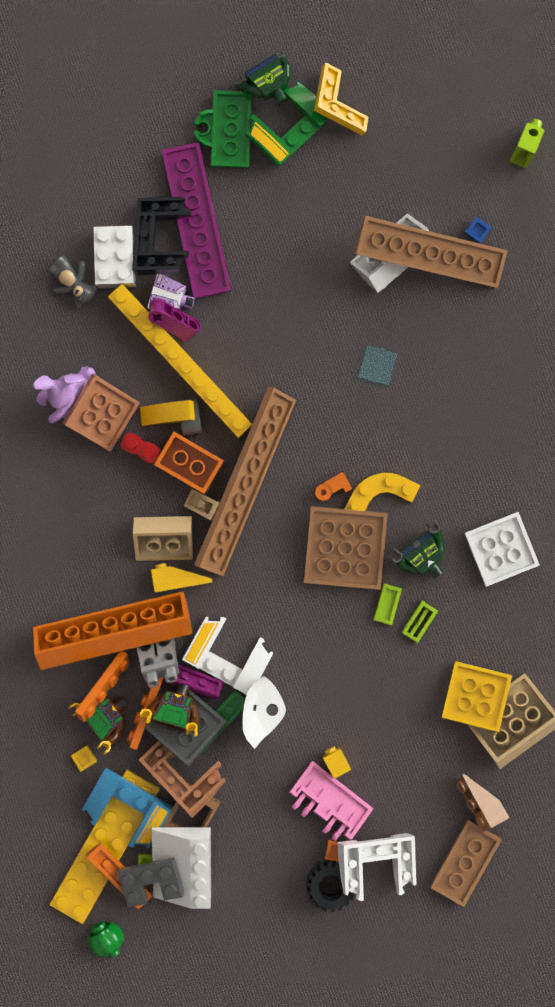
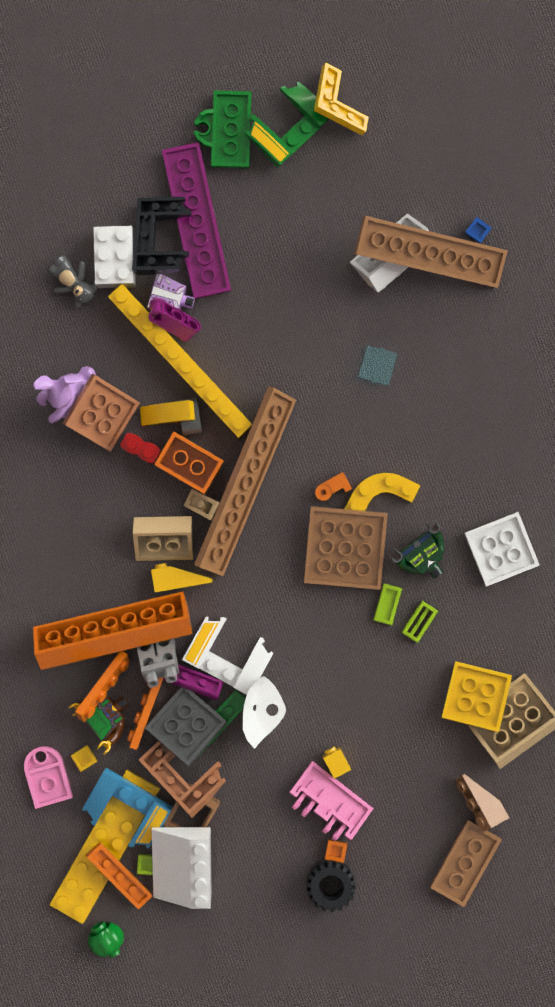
(47, 779): none -> bright pink tile
(162, 872): dark grey plate -> none
(174, 711): torso -> none
(267, 79): dark green torso -> none
(396, 847): white wedge -> none
(527, 143): lime torso -> none

